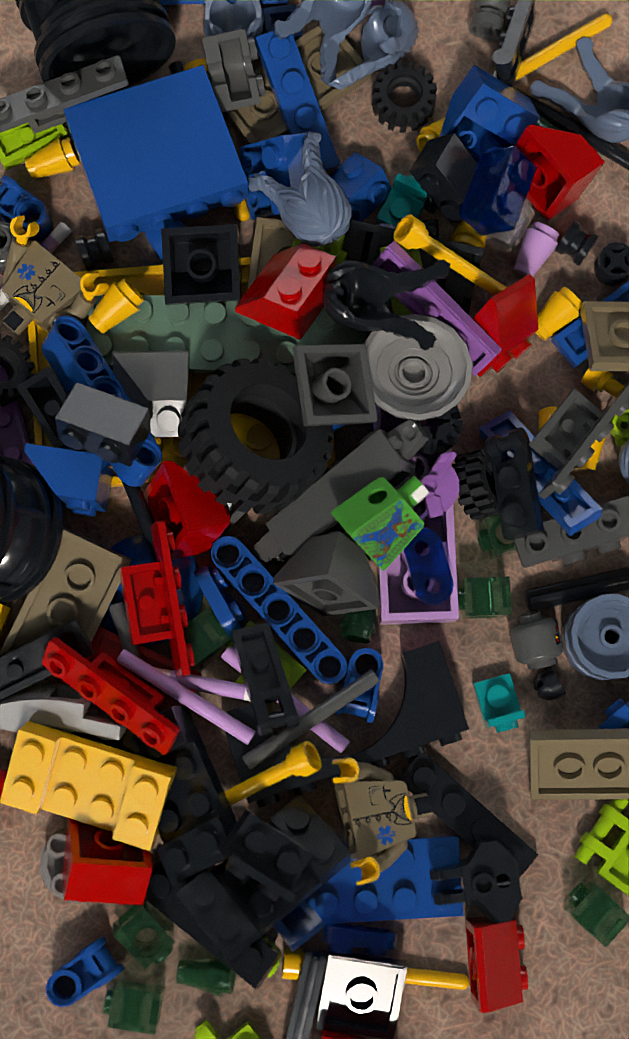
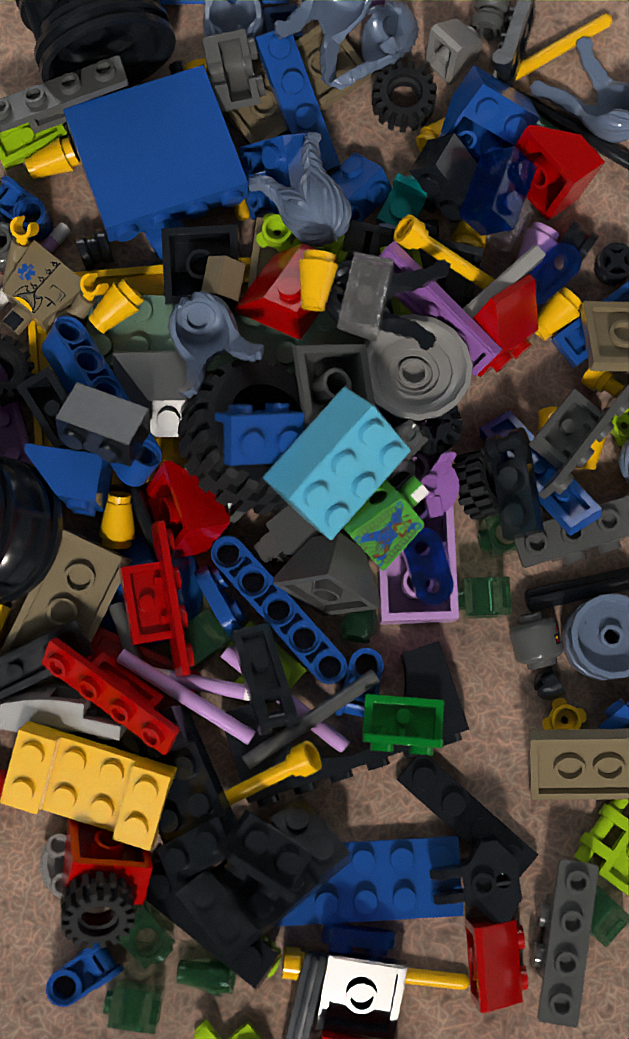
(97, 926): none -> black tyre
(118, 521): none -> yellow cone
(201, 331): none -> sand blue hair
(223, 277): none -> dark tan slope
(260, 434): none -> blue bracket
(266, 238): none -> lime plate
(299, 925): dark blue plate -> none
(316, 278): none -> yellow cone
(337, 463): none -> medium azure brick
(366, 295): none -> clear slope
(376, 815): dark tan torso -> none
(403, 722): none -> green bracket
(452, 49): none -> light grey slope
(498, 703): teal bracket -> none
(514, 273): none -> light grey tile
(548, 277): none -> clear blue plate
(560, 708): none -> yellow plate
(565, 942): none -> dark grey bracket

